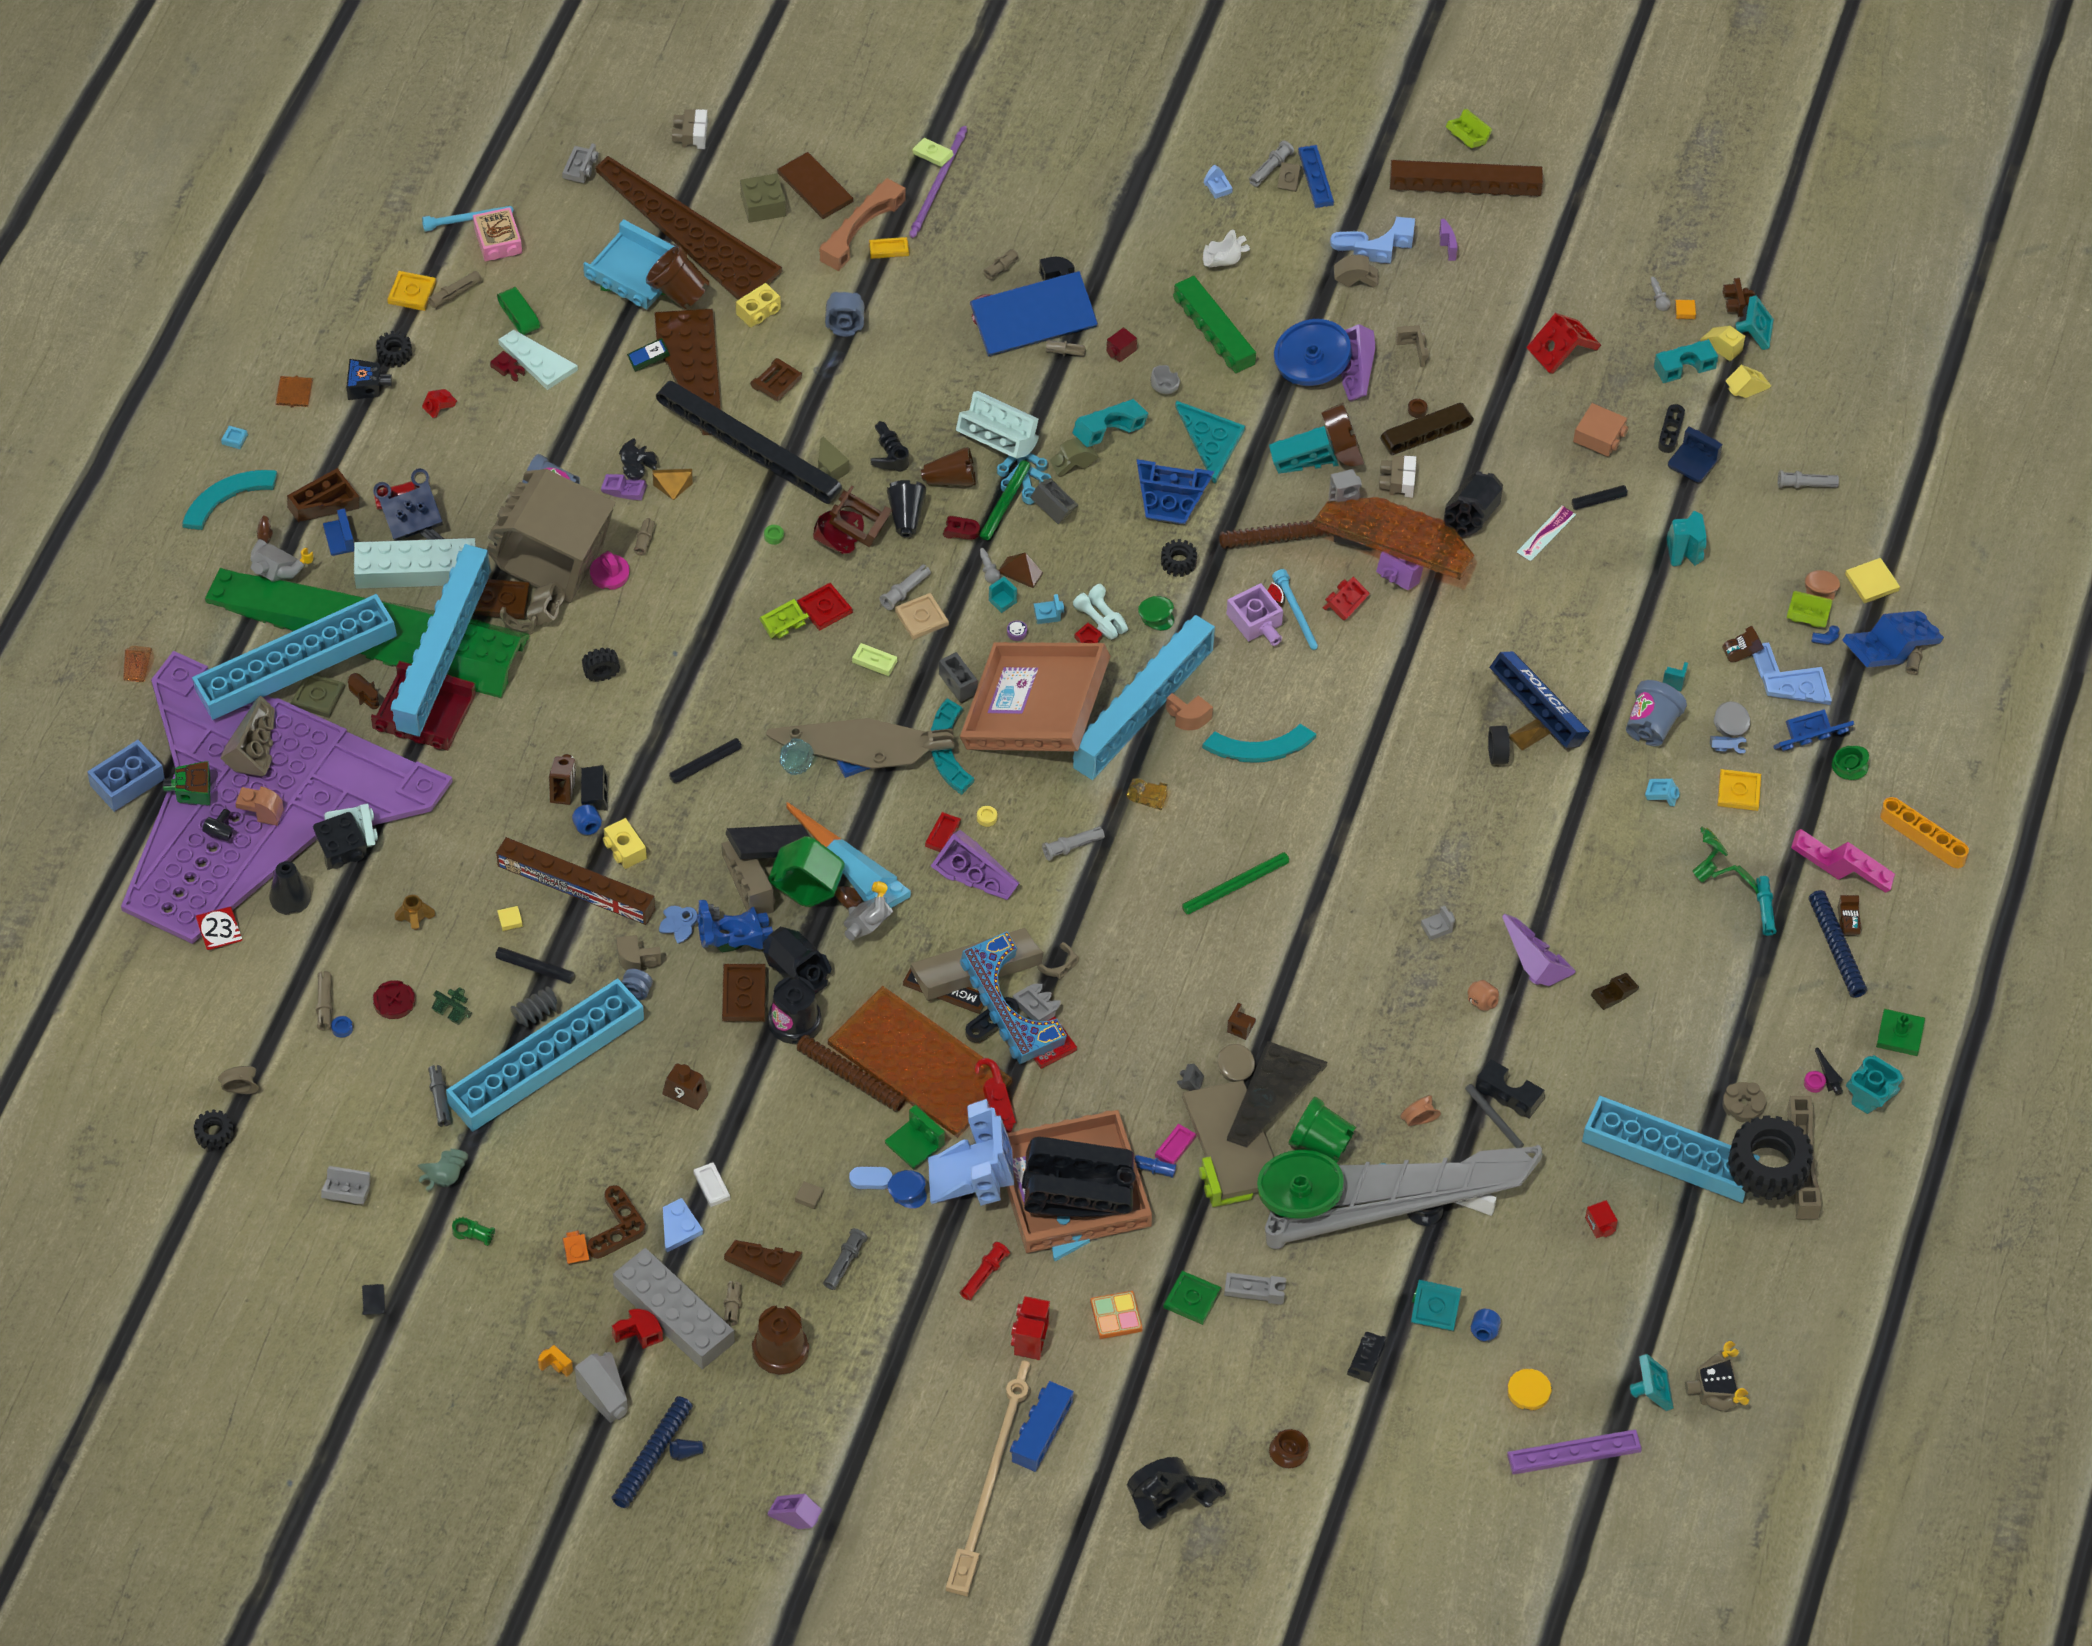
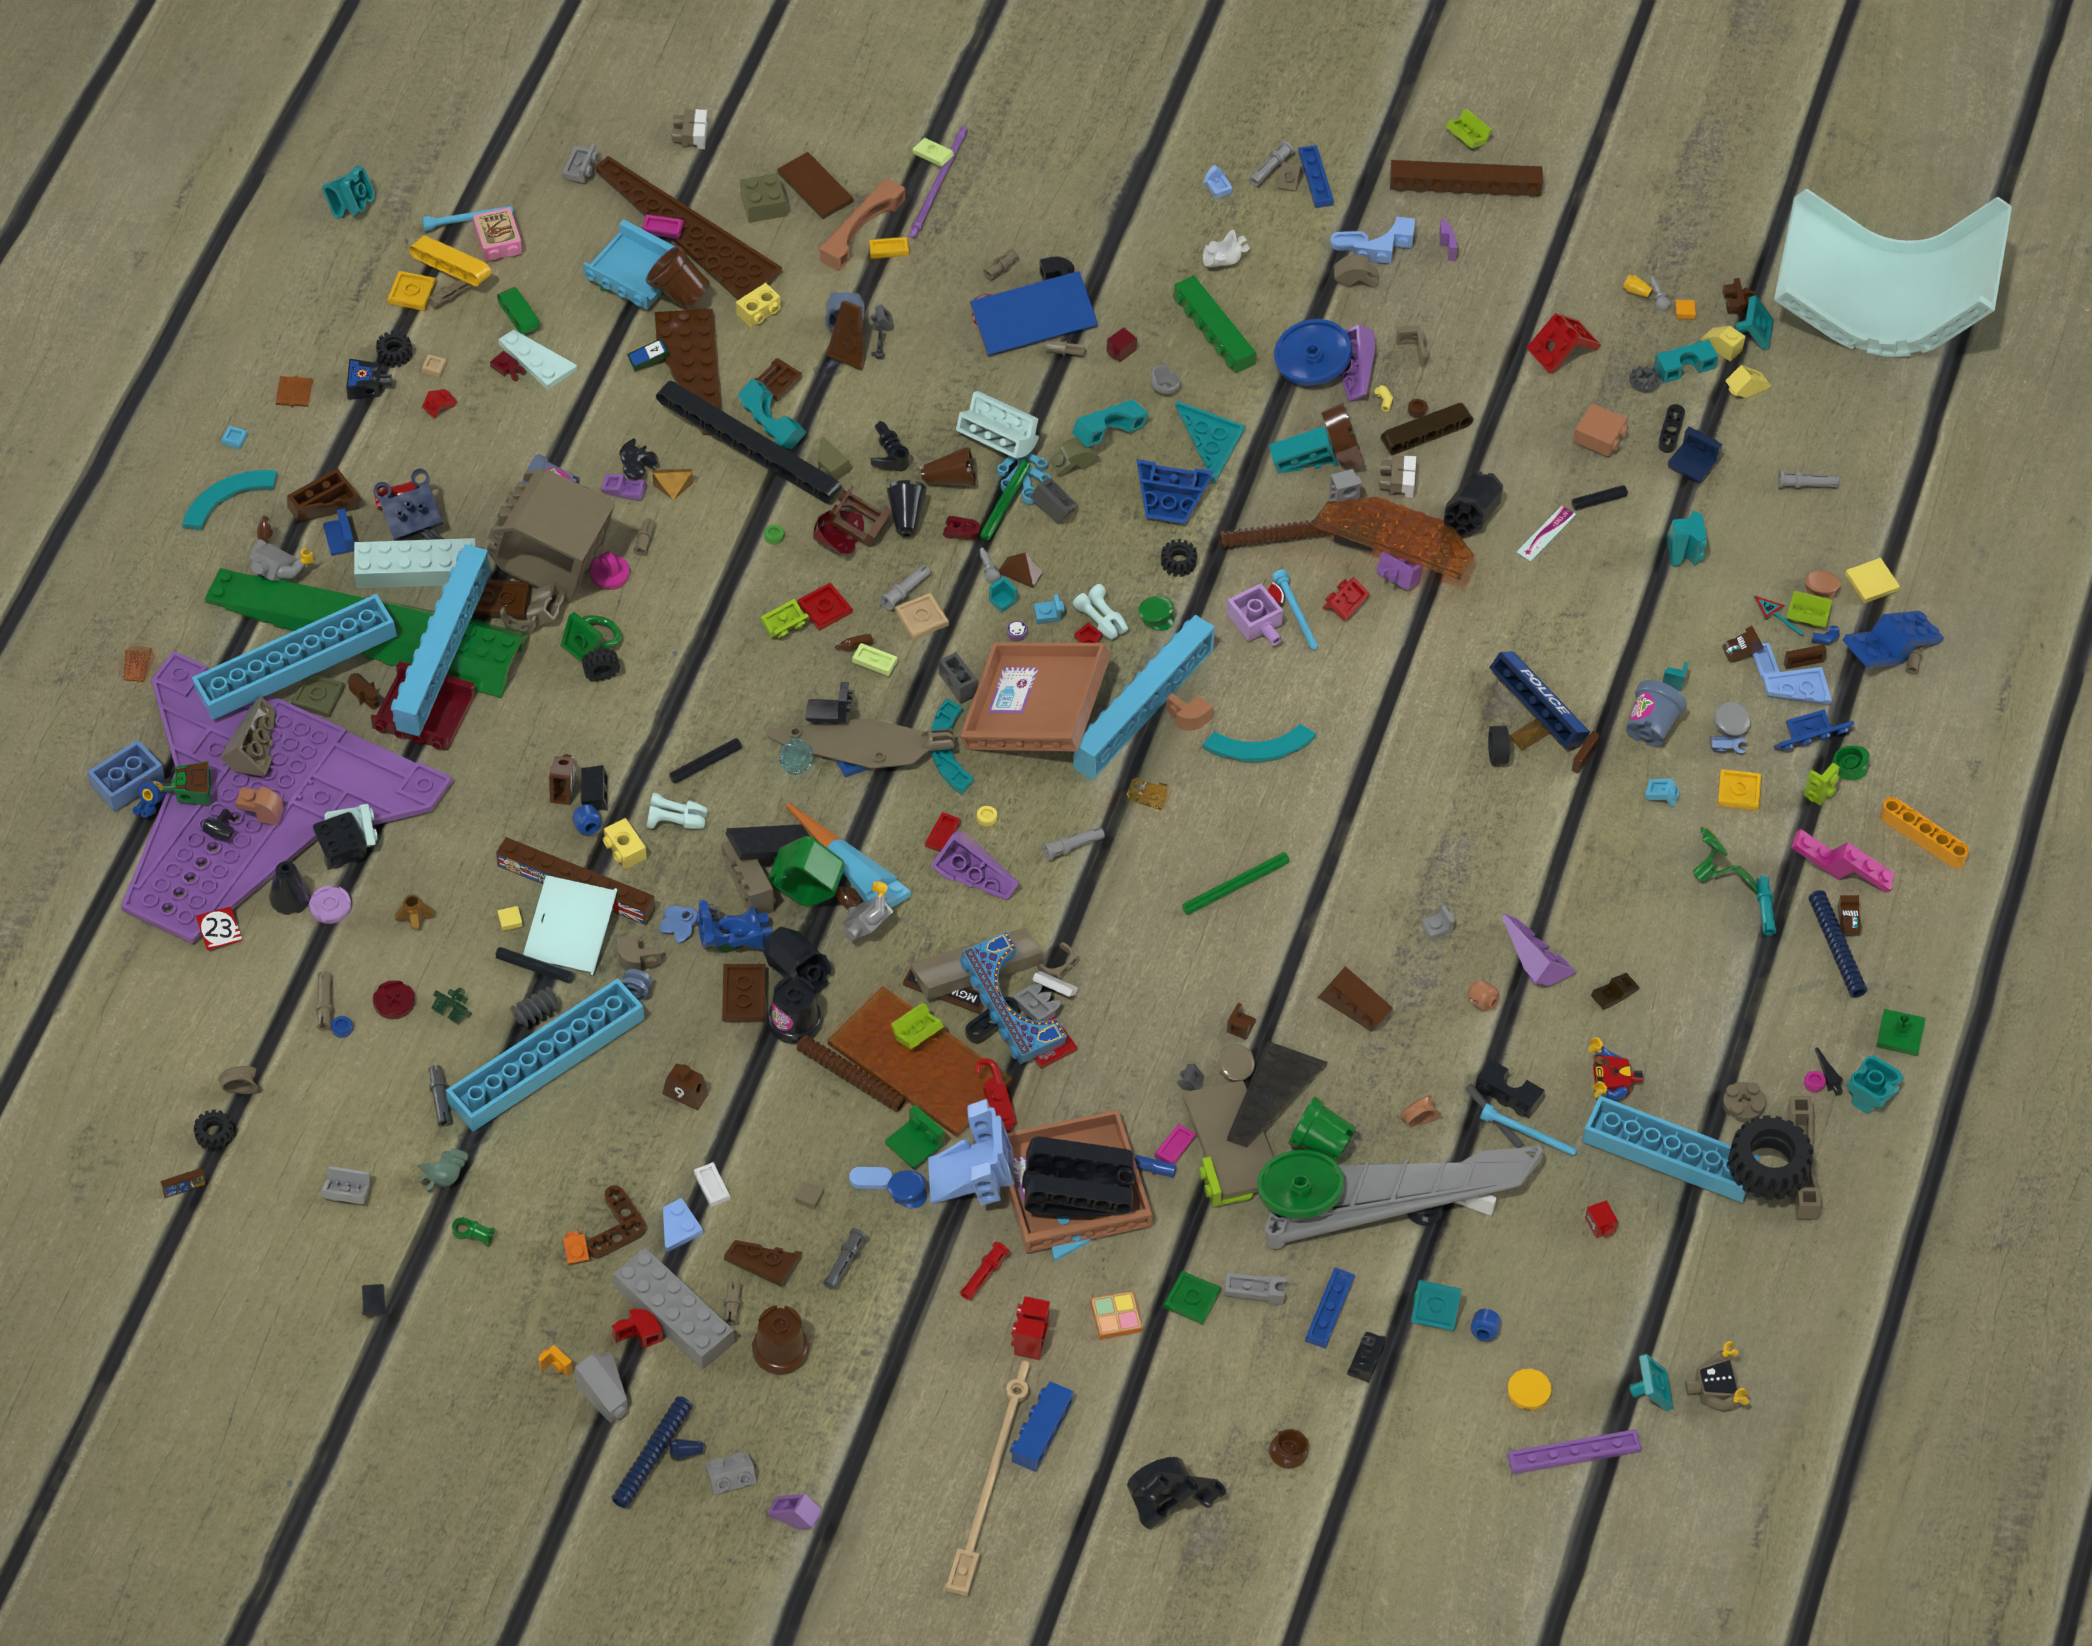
(150, 794): none -> blue piece
(183, 1183): none -> tile
(330, 904): none -> lavender tile
(349, 192): none -> teal piece
(433, 365): none -> tan tile
(450, 260): none -> yellow beam
(572, 924): none -> light aqua piece
(582, 637): none -> green tile
(663, 226): none -> dark pink tile
(692, 815): none -> light aqua piece
(731, 1473): none -> light grey bracket
(757, 399): none -> teal arch
(830, 710): none -> black bracket
(847, 336): none -> reddish brown wing
(854, 642): none -> reddish brown piece
(879, 353): none -> black piece
(882, 318): none -> dark grey tile
(916, 1026): none -> lime bracket
(1055, 983): none -> white tile
(1330, 1308): none -> blue tile
(1355, 999): none -> reddish brown wedge
(1382, 391): none -> light yellow arm
(1491, 1114): none -> medium azure piece
(1585, 752): none -> reddish brown tile
(1611, 1073): none -> torso
(1637, 286): none -> yellow cone
(1641, 383): none -> dark grey gear
(1769, 608): none -> piece
(1805, 656): none -> reddish brown tile
(1822, 786): none -> lime bracket
(1887, 290): none -> light aqua panel

